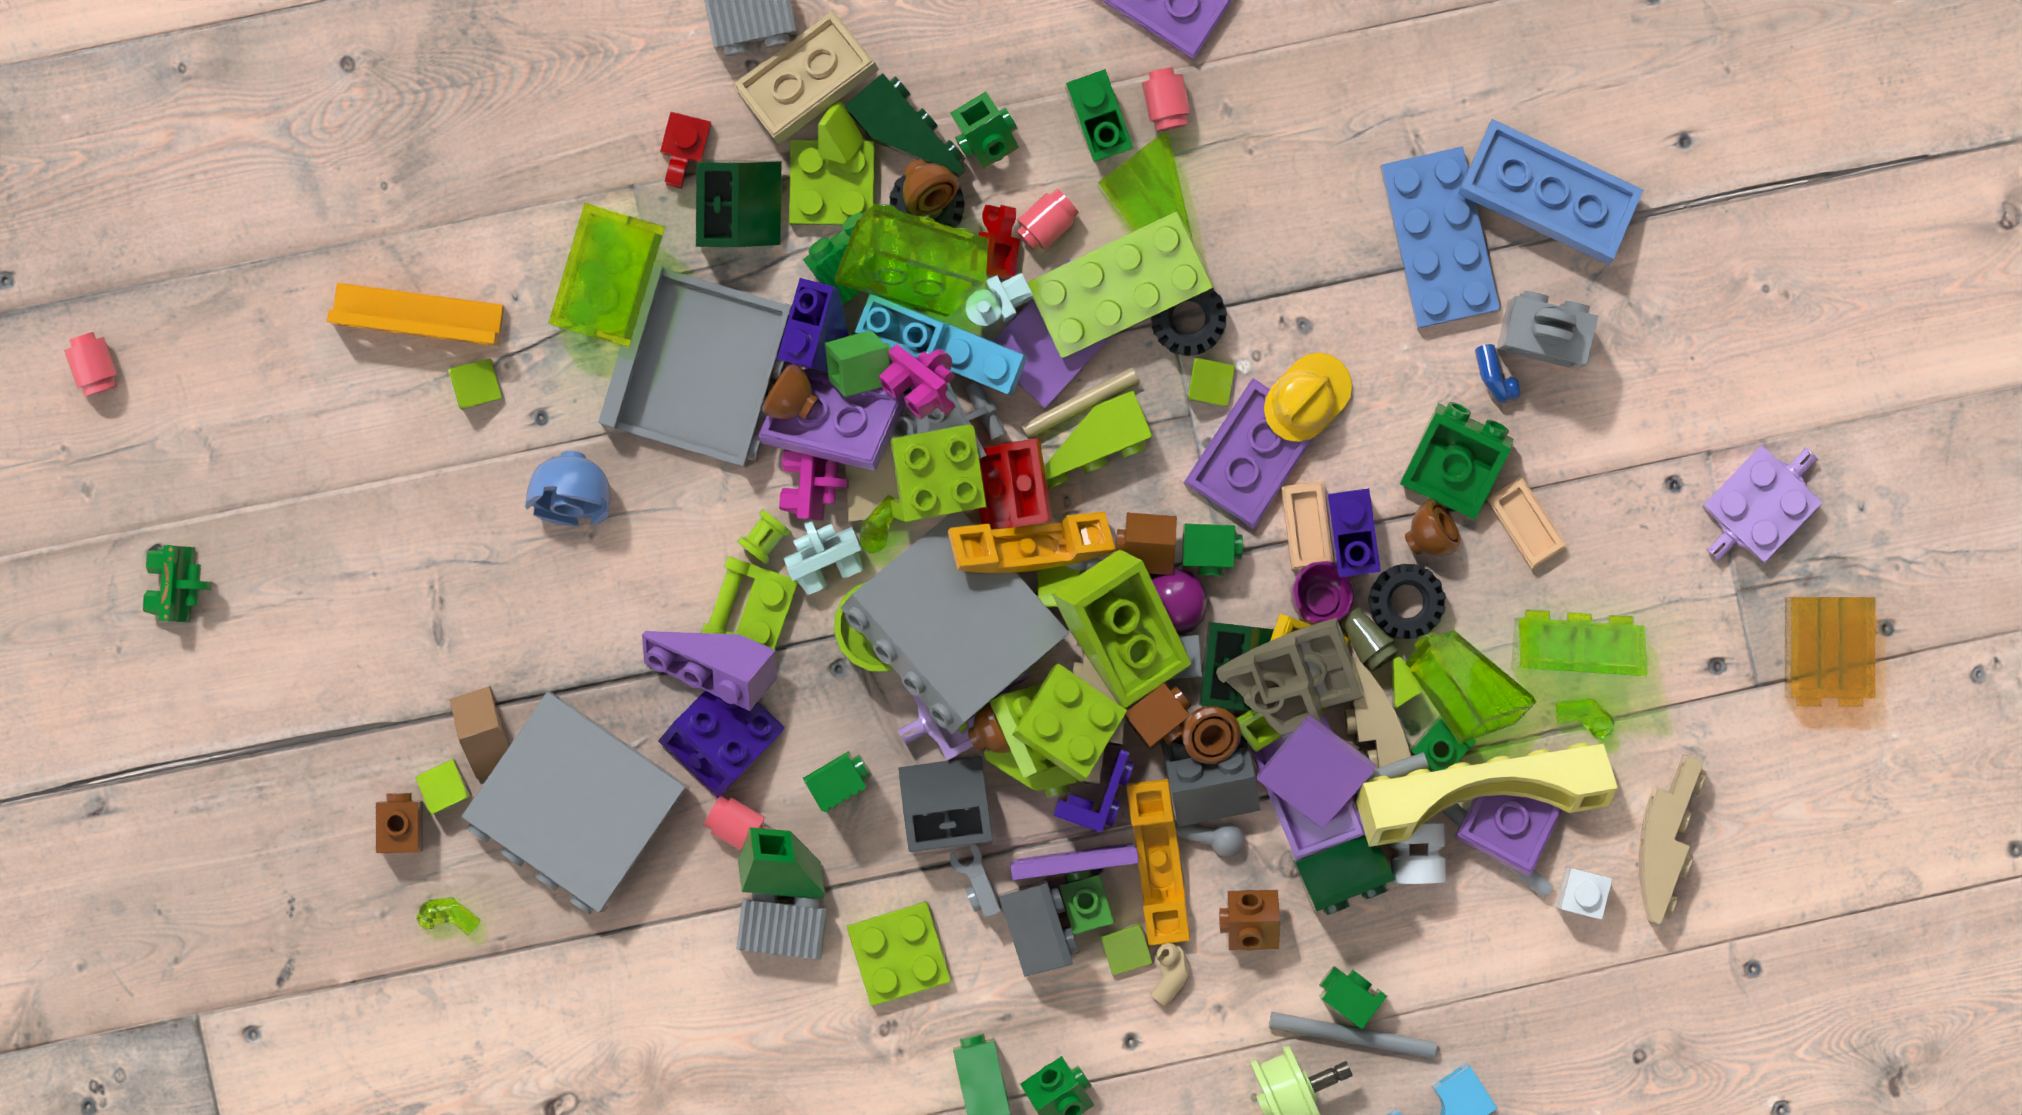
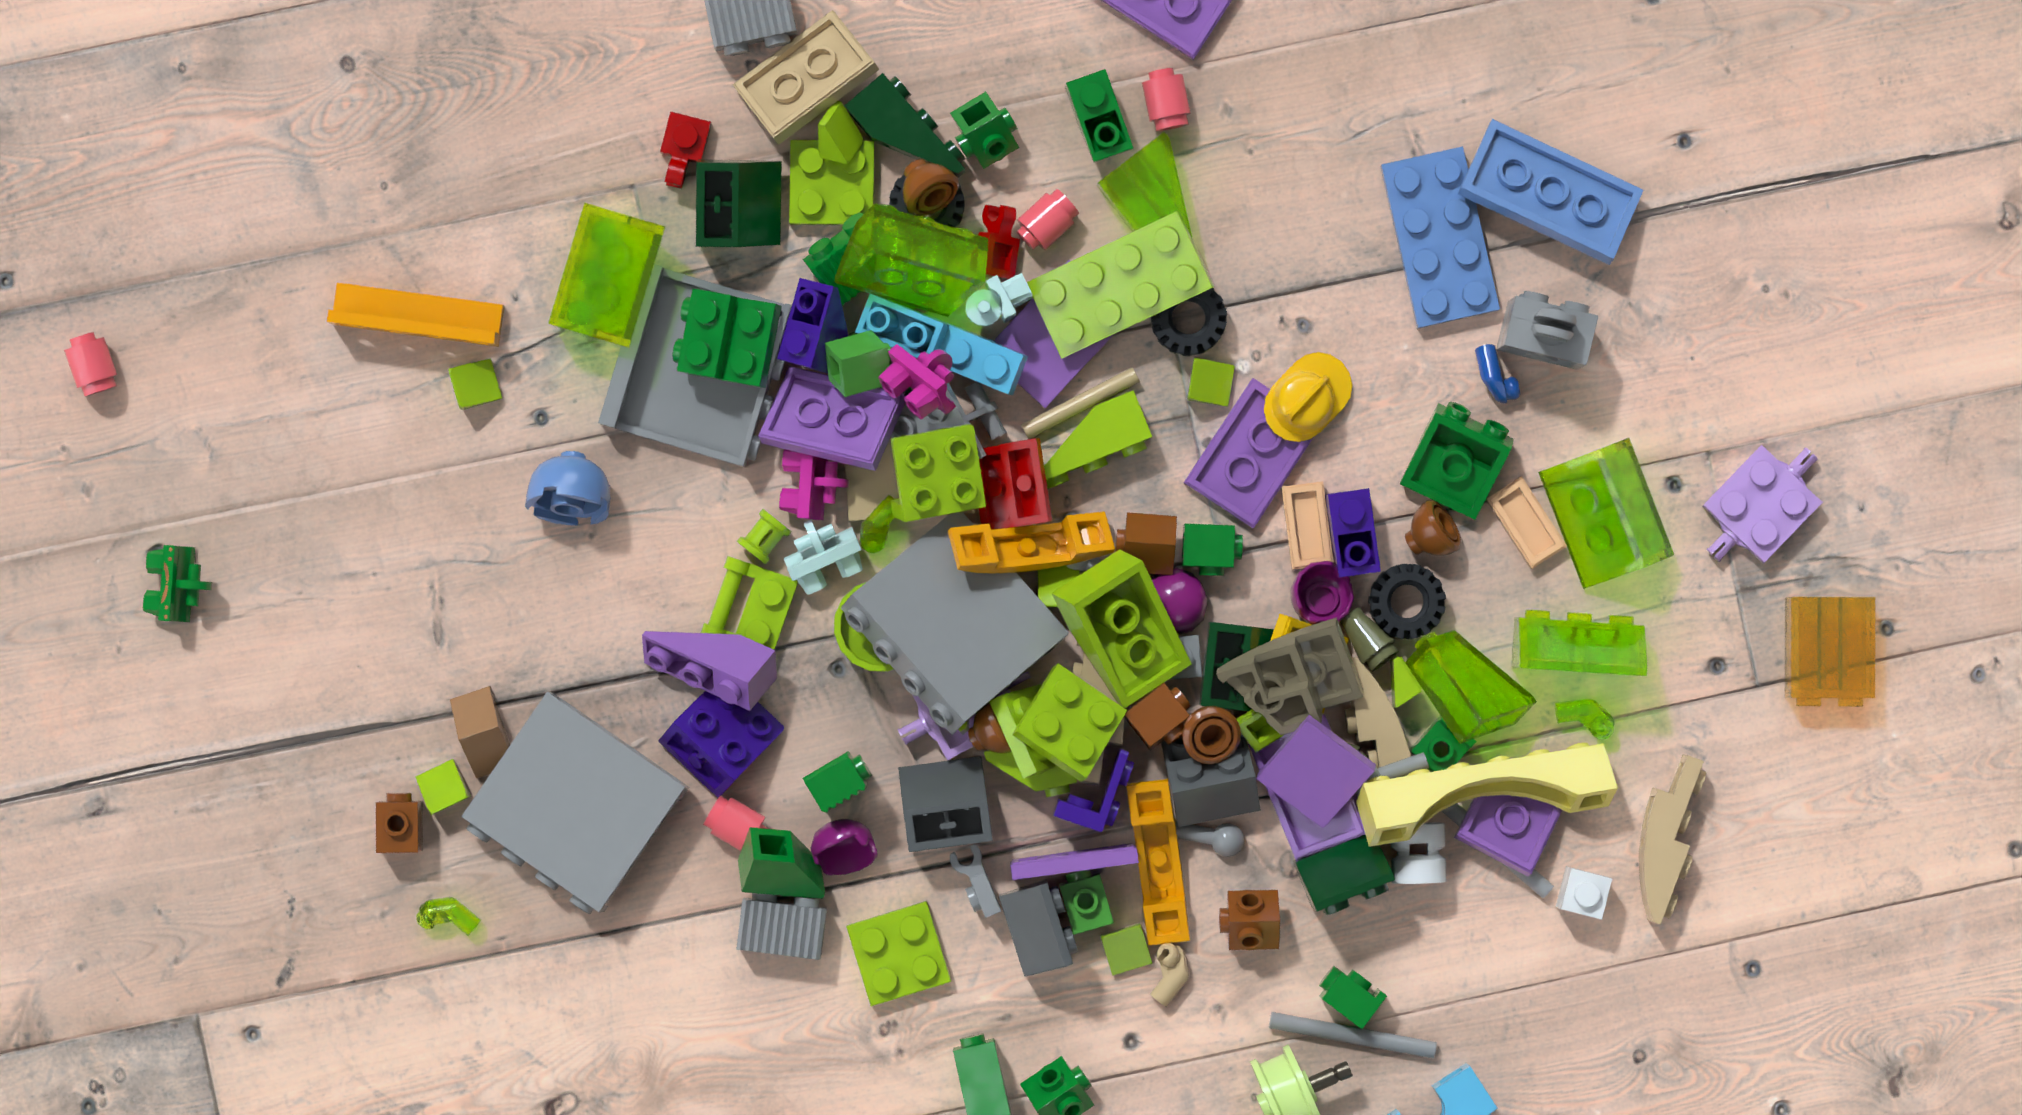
(727, 338): none -> green plate
(790, 395): dark orange brick -> none
(843, 847): none -> magenta hair
(1606, 513): none -> clear neon green slope

